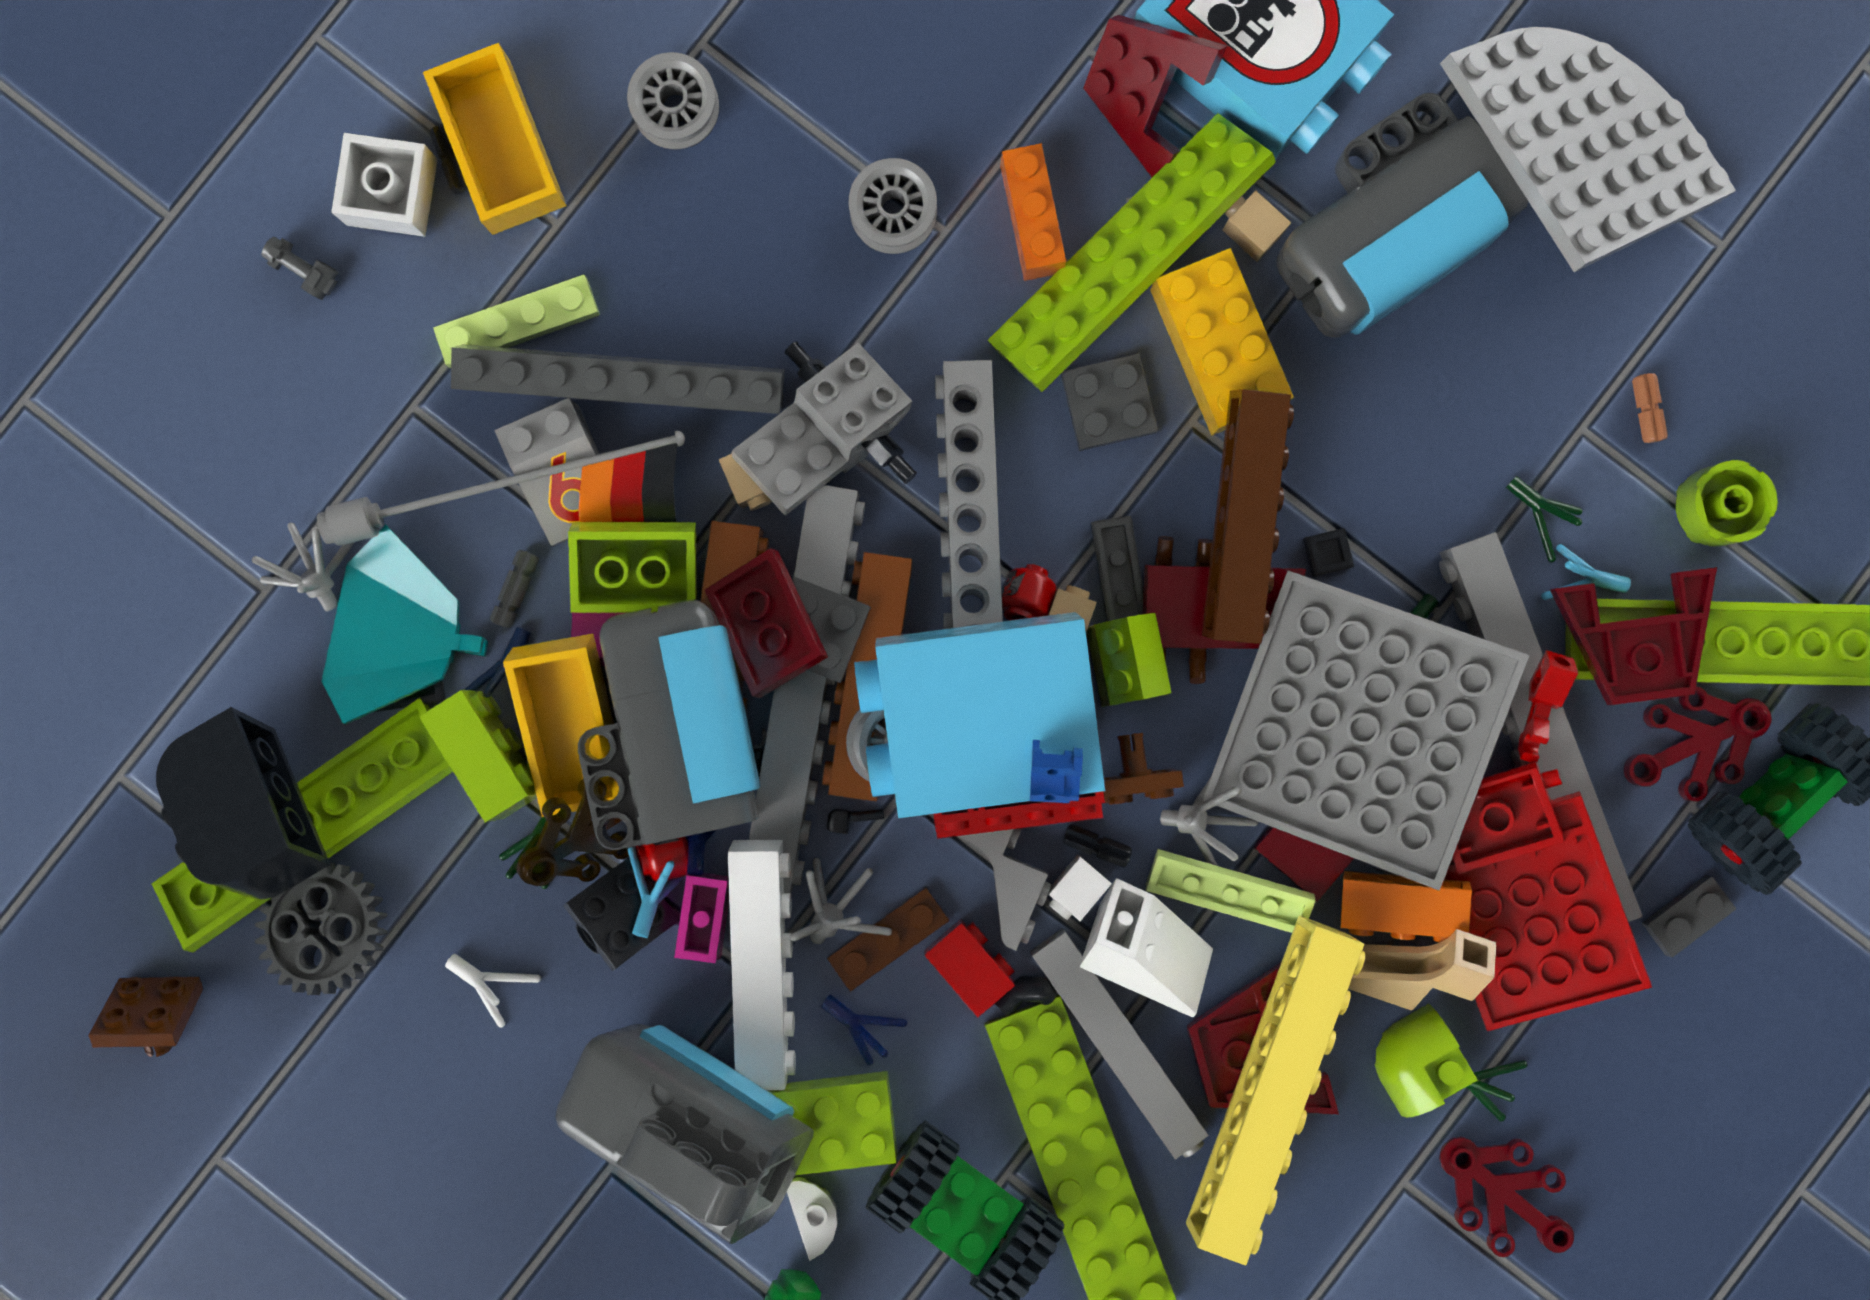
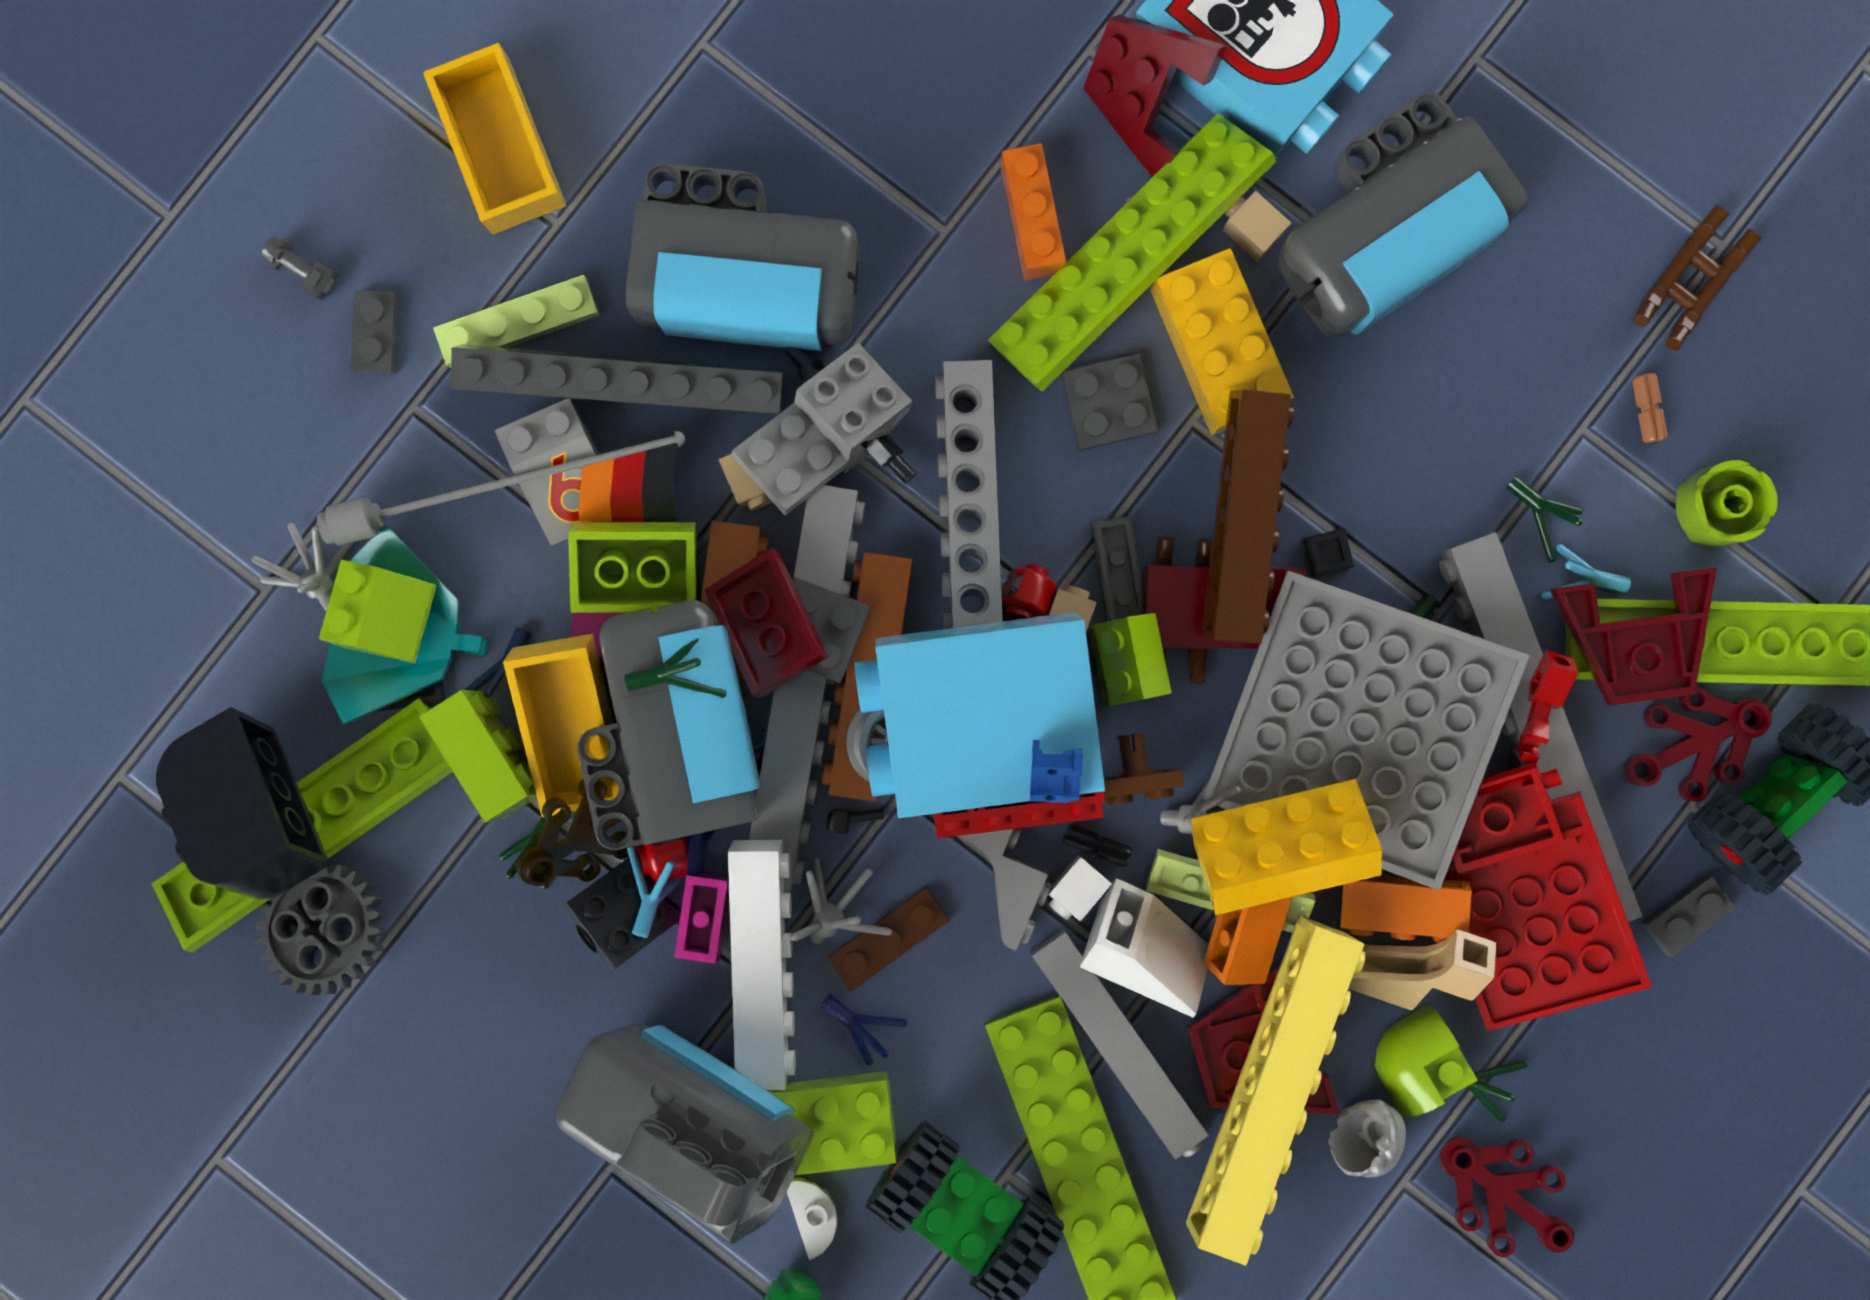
(146, 1013): reddish brown plate -> none
(374, 332): none -> dark grey plate
(377, 611): none -> lime slope
(384, 184): white brick -> none
(449, 161): black piece -> none
(477, 980): white plant -> none
(514, 588): dark grey axle -> none
(665, 674): none -> dark green plant
(667, 66): light grey wheel -> none
(735, 270): none -> piece
(866, 182): light grey wheel -> none
(970, 967): red brick -> none
(1028, 990): black arm -> none
(1246, 943): none -> orange brick
(1286, 846): none -> yellow piece
(1368, 1139): none -> light grey hair
(1587, 138): light grey plate -> none
(1717, 273): none -> reddish brown piece

